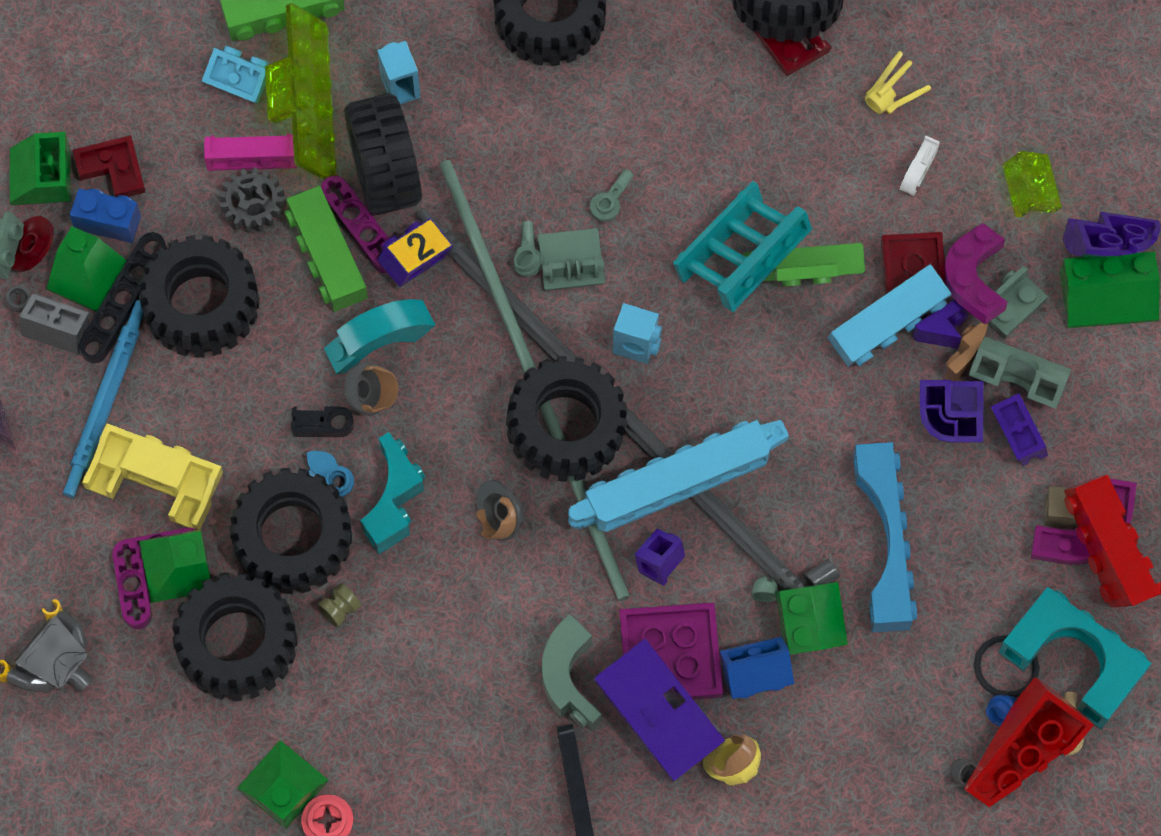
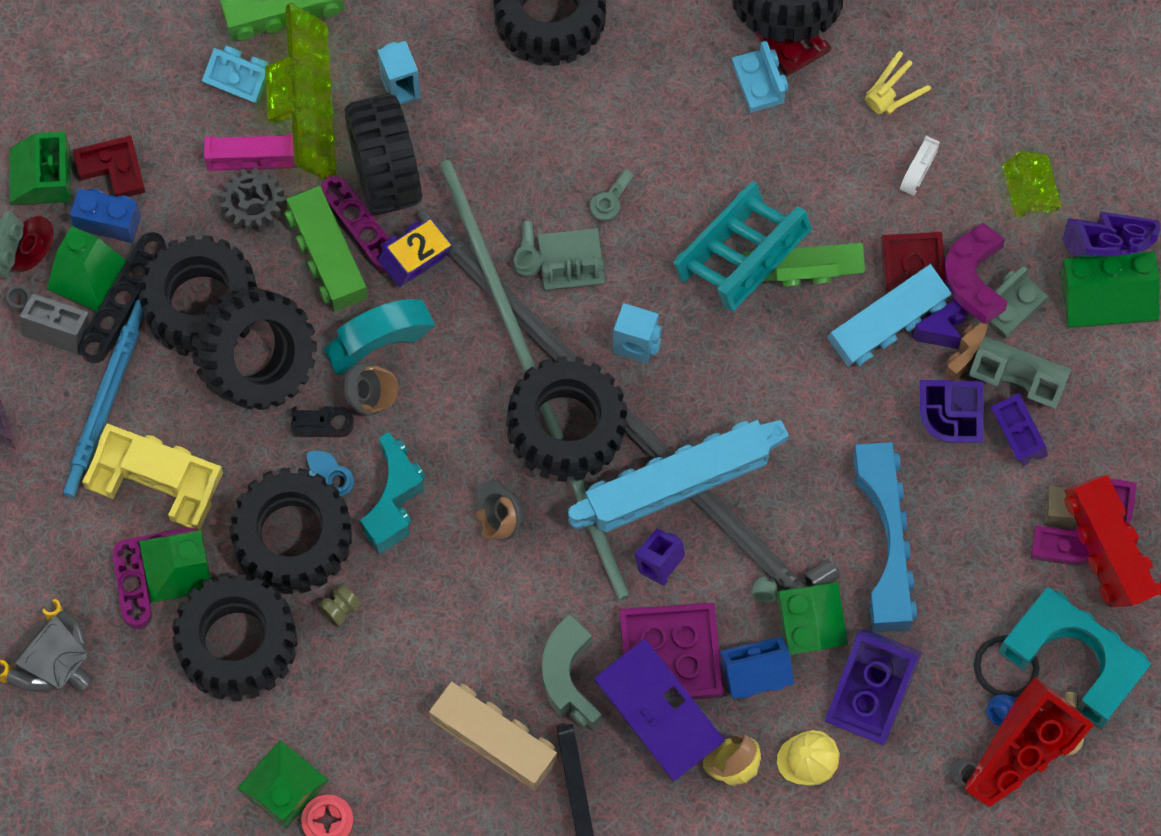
(290, 356): none -> black tyre
(494, 736): none -> tan brick
(760, 78): none -> medium azure bracket
(808, 758): none -> light yellow piece
(873, 686): none -> dark purple slope

